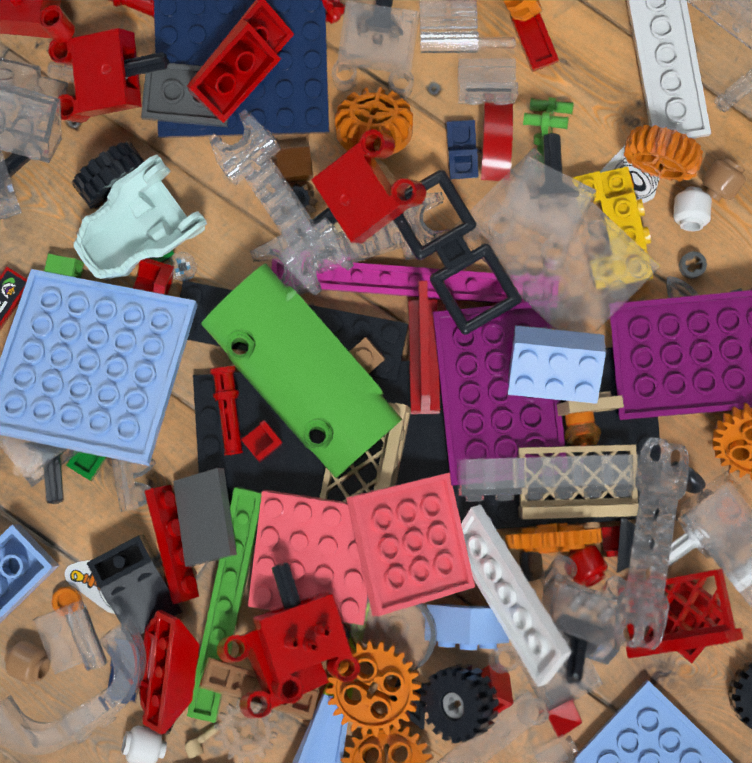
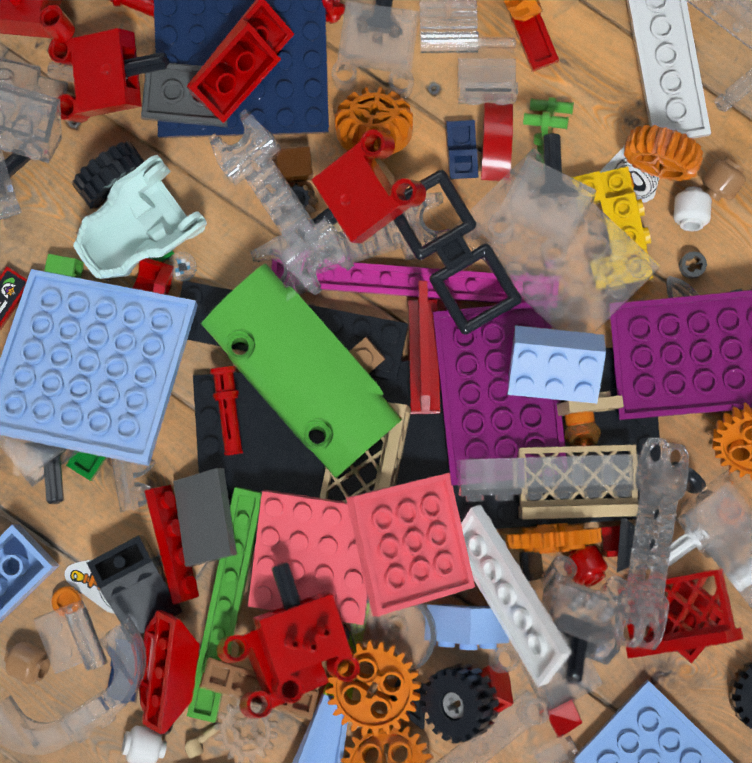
(262, 441): red panel -> none

